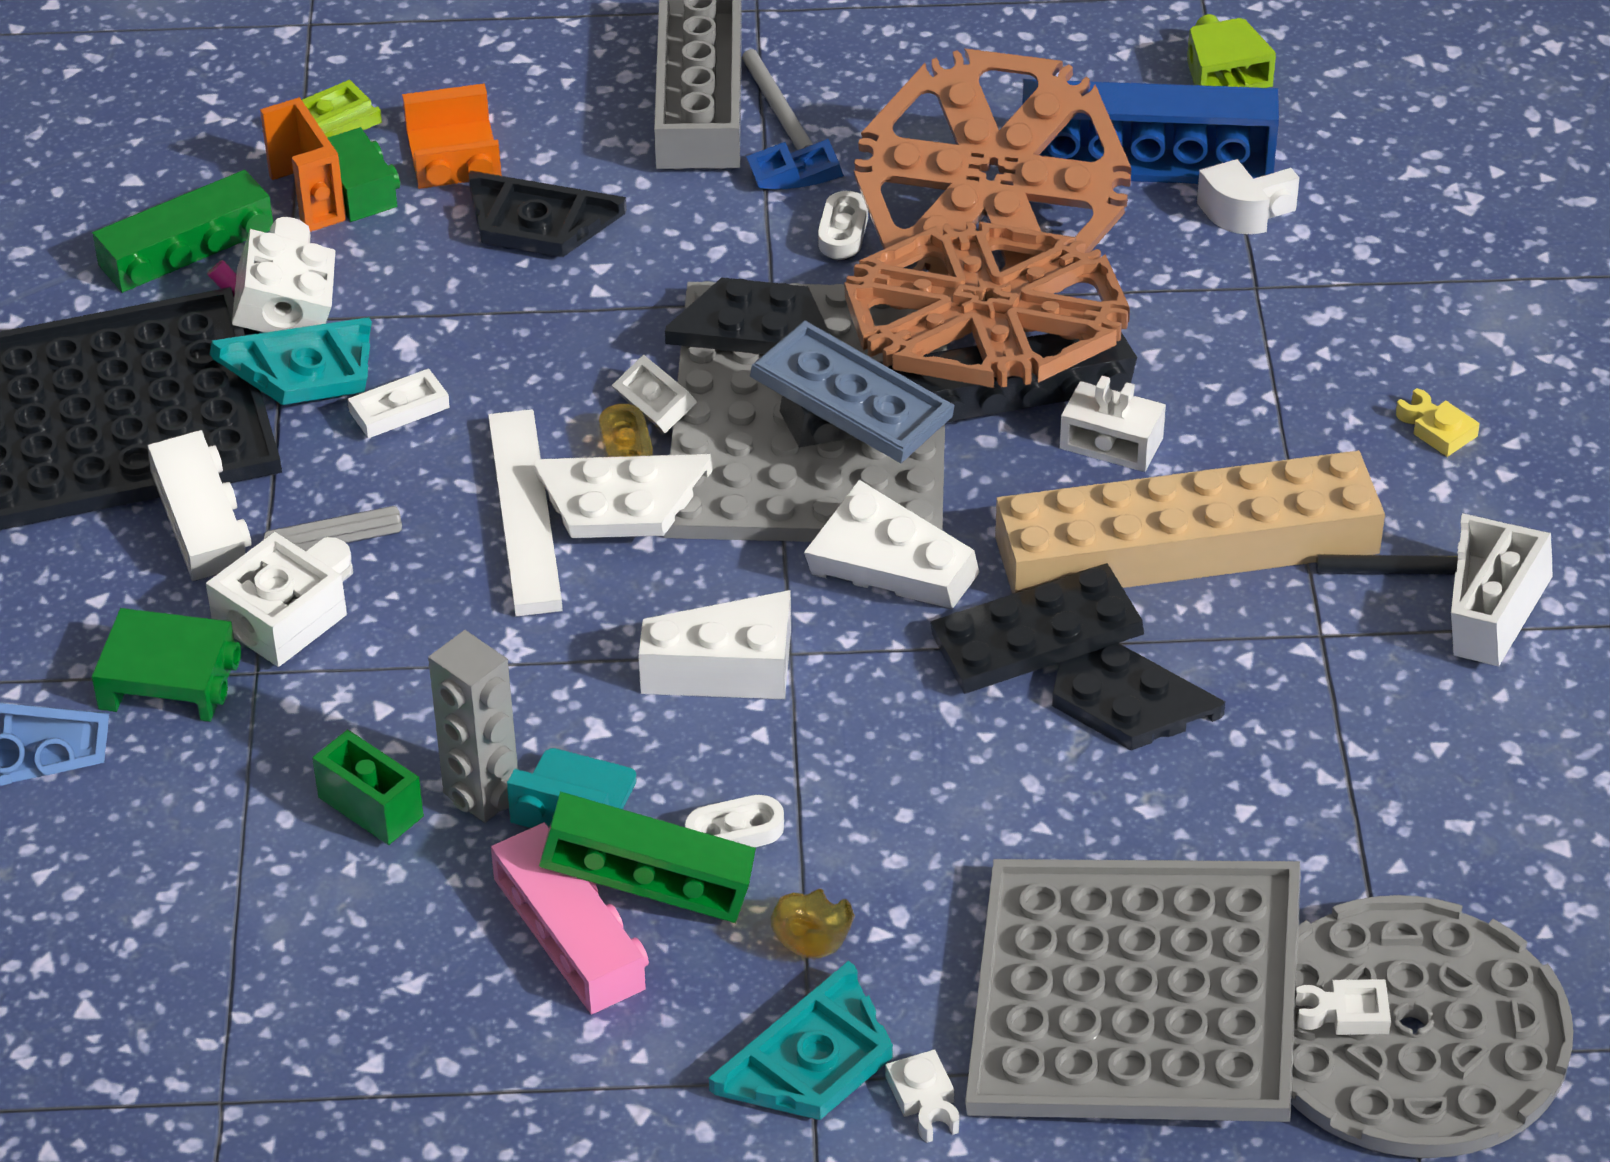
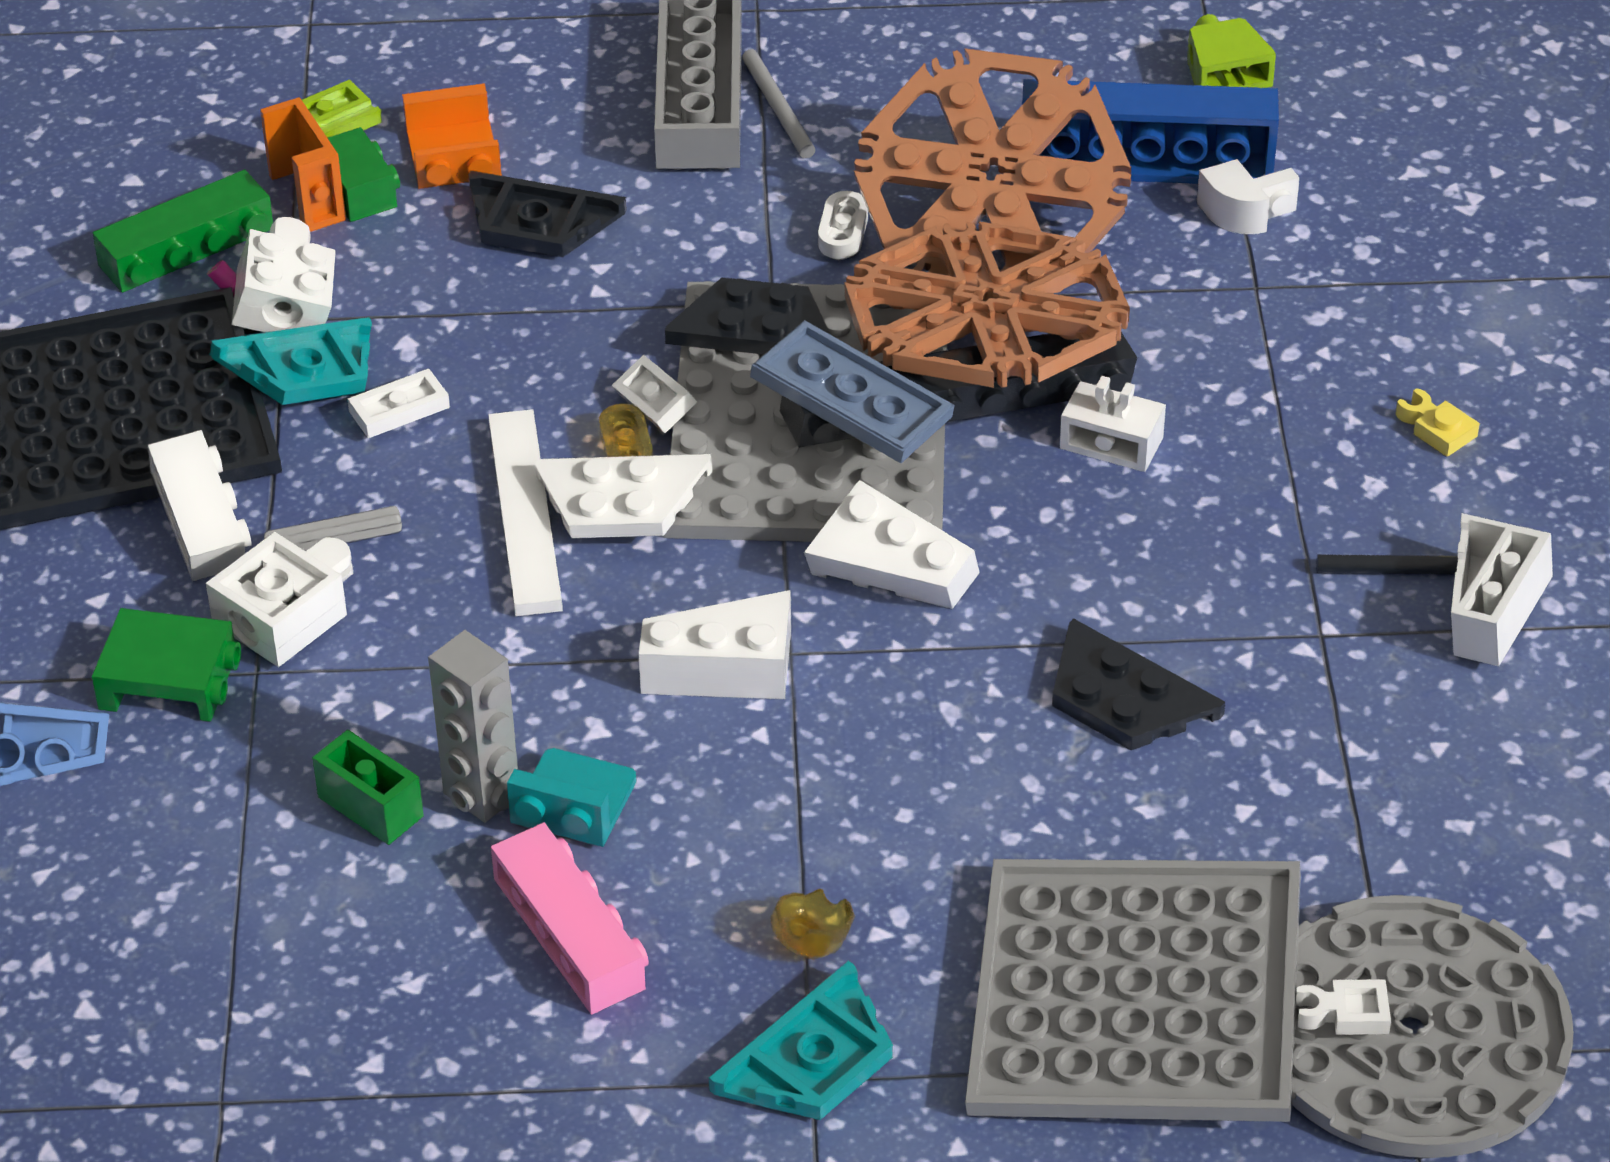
(648, 857): green brick -> none
(745, 820): white plate -> none
(785, 170): blue slope -> none
(923, 1088): white plate -> none
(1036, 628): black plate -> none
(1193, 522): tan brick -> none

